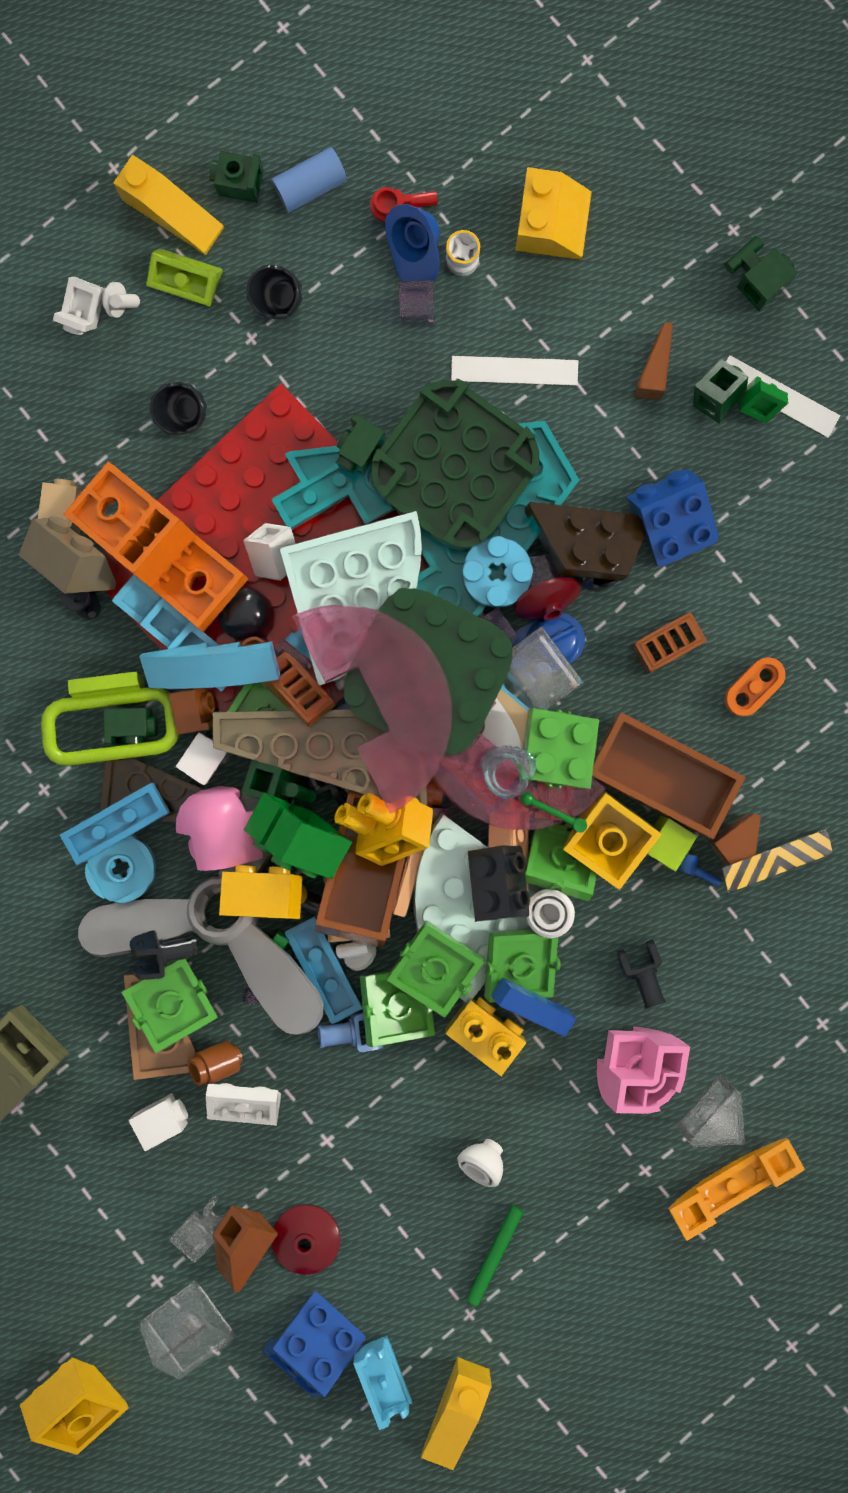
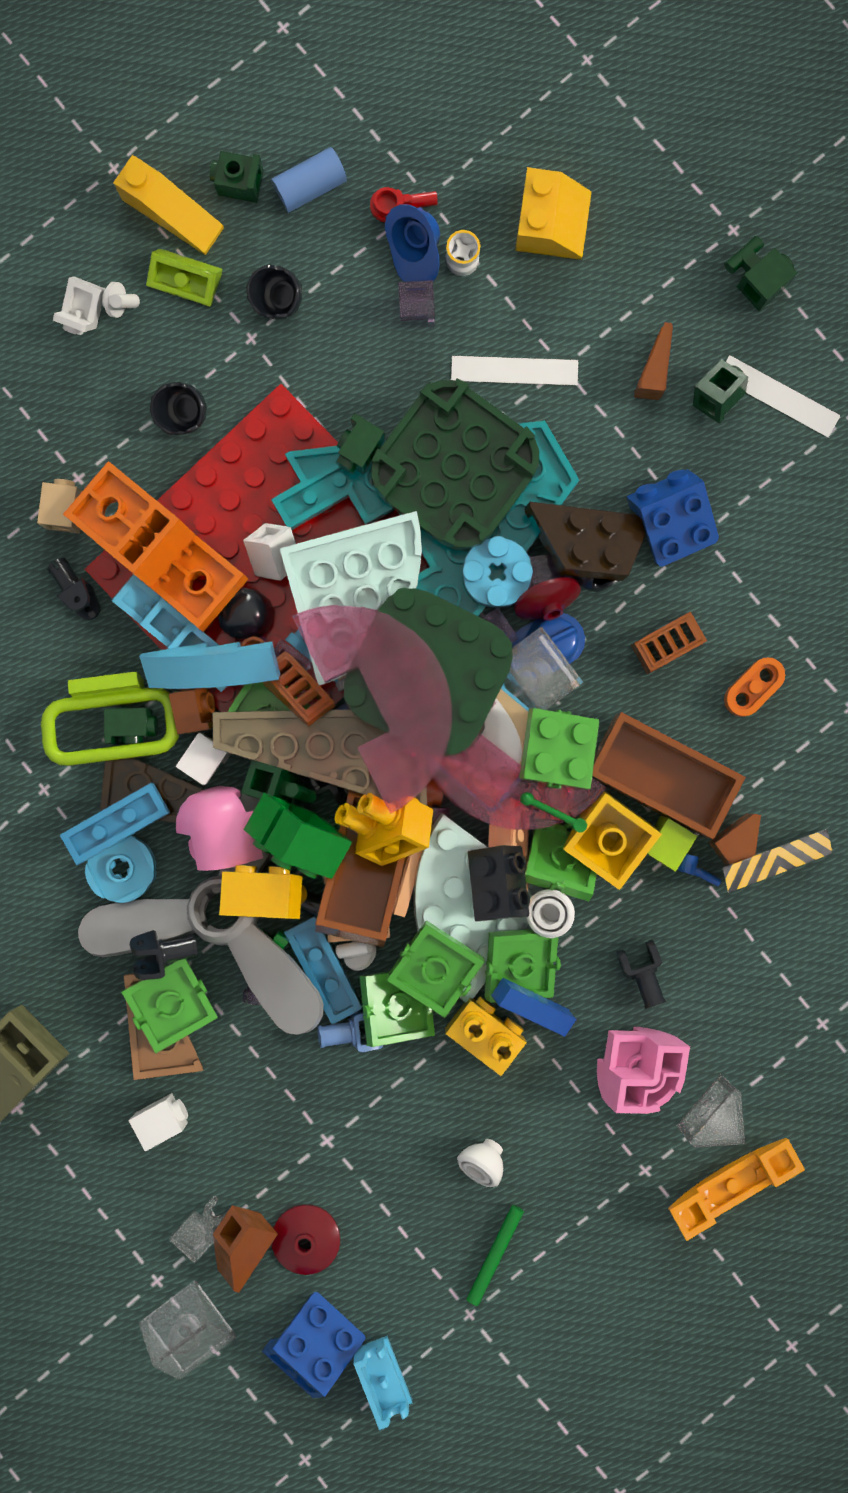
(66, 557): dark tan slope -> none
(72, 1407): yellow slope -> none
(215, 1063): dark orange brick -> none
(242, 1104): white bracket -> none
(457, 1413): yellow slope -> none
(493, 758): clear light blue piece -> none
(762, 400): green tile -> none

